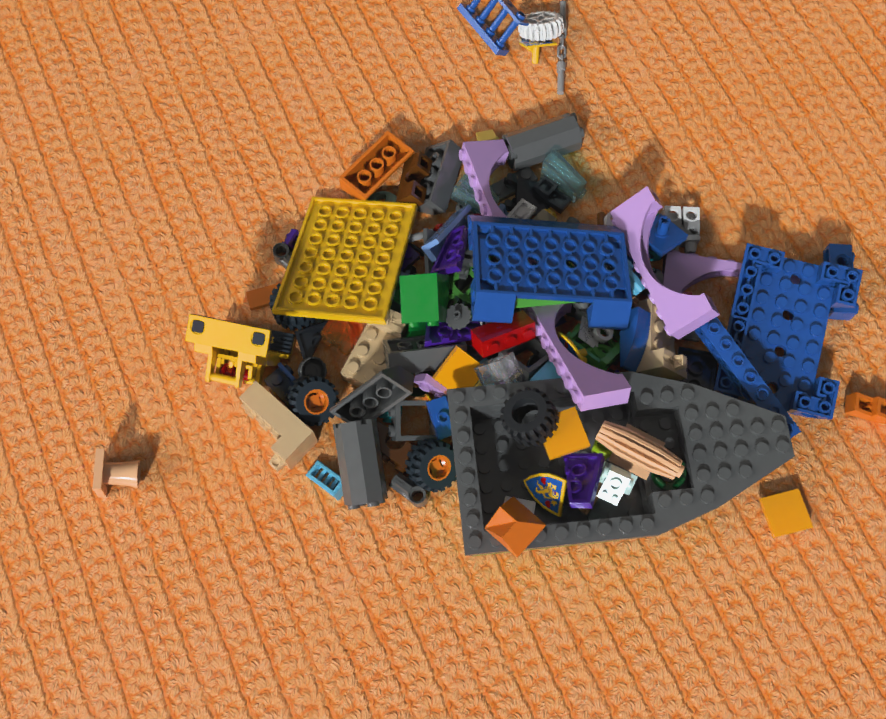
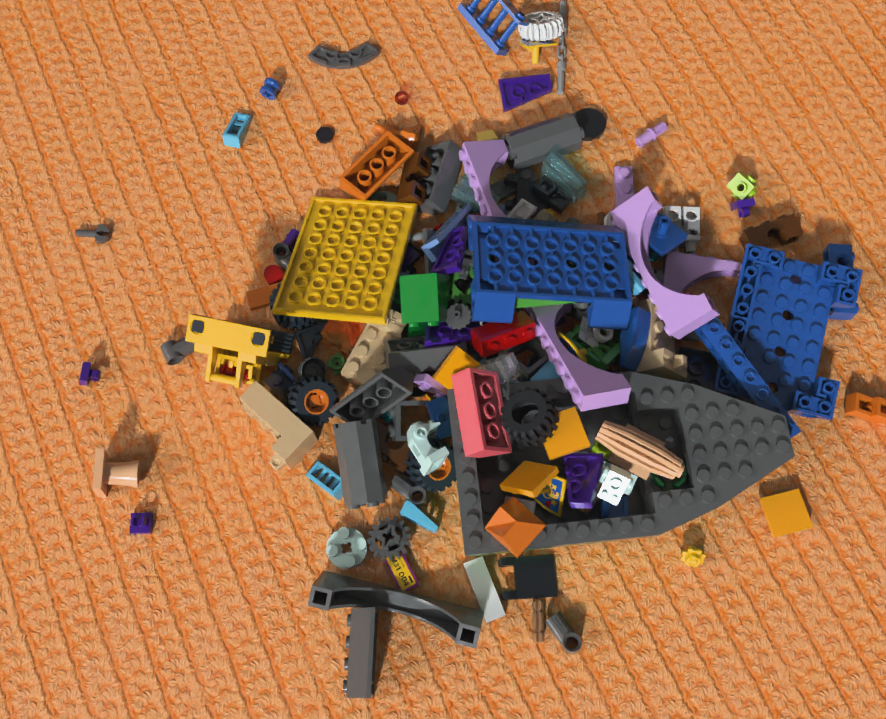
(87, 373): none -> dark purple tile
(95, 233): none -> dark grey bar
(141, 523): none -> dark purple tile
(175, 351): none -> dark grey piece
(230, 137): none -> medium azure slope
(270, 88): none -> blue wheel
(273, 274): none -> red tile
(324, 135): none -> black piece
(336, 358): none -> bright green plate
(341, 591): none -> dark grey arch
(349, 559): none -> light aqua plate
(351, 59): none -> dark grey tile
(362, 653): none -> dark grey slope
(390, 529): none -> dark grey gear
(402, 101): none -> clear red hinge
(402, 573): none -> tile
(408, 135): none -> orange animal
(414, 514): none -> medium azure slope
(427, 456): none -> light aqua tile
(479, 413): none -> coral slope
(484, 589): none -> white tile
(523, 89): none -> dark purple wing
(529, 479): none -> light orange tile
(532, 576): none -> black flag
(538, 621): none -> medium nougat axle
(563, 631): none -> dark grey piece
(592, 123): none -> black tile
(609, 510): none -> blue tile
(623, 184): none -> lavender plate
(651, 134): none -> lavender axle
(693, 556): none -> yellow plant
(743, 186): none -> lime brick
(743, 207): none -> dark purple tile
(784, 229): none -> reddish brown arch

